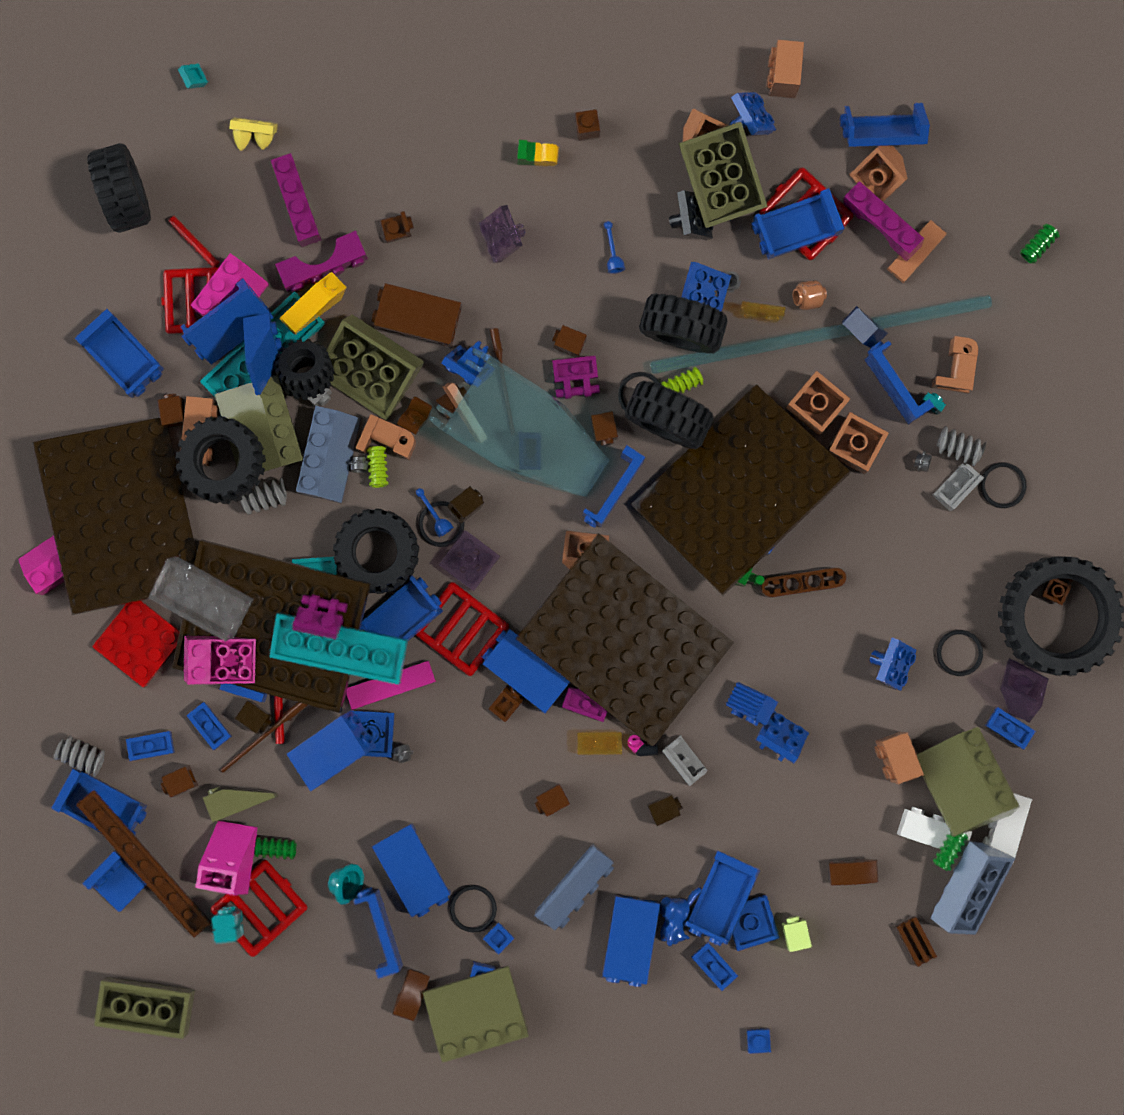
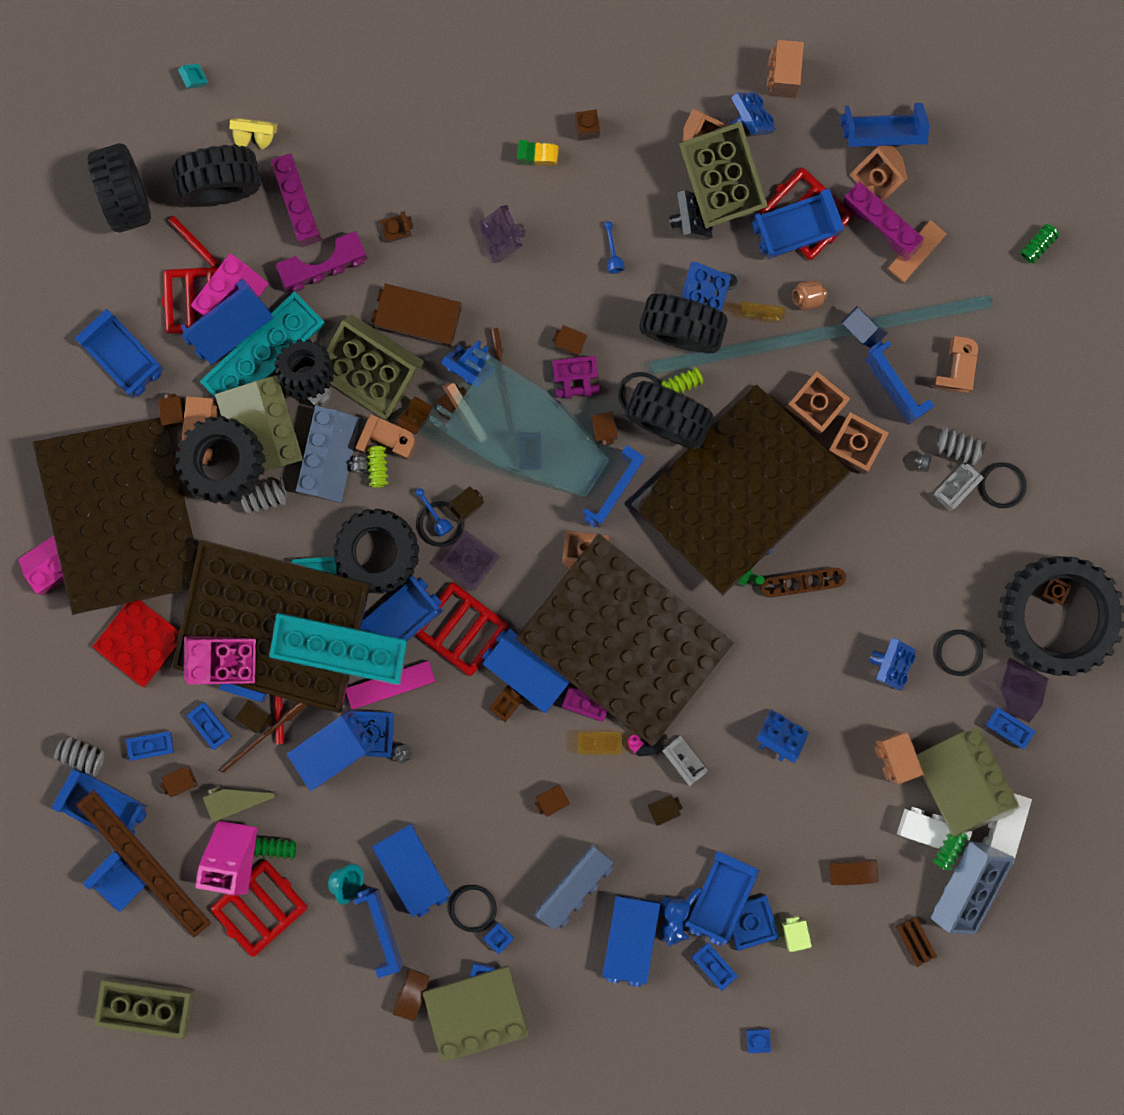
(200, 598): clear brick -> none
(216, 175): none -> black tyre
(227, 925): teal brick -> none
(260, 349): blue slope -> none
(314, 303): yellow slope -> none
(319, 622): magenta plate -> none
(752, 704): blue brick -> none
(936, 401): teal plate -> none

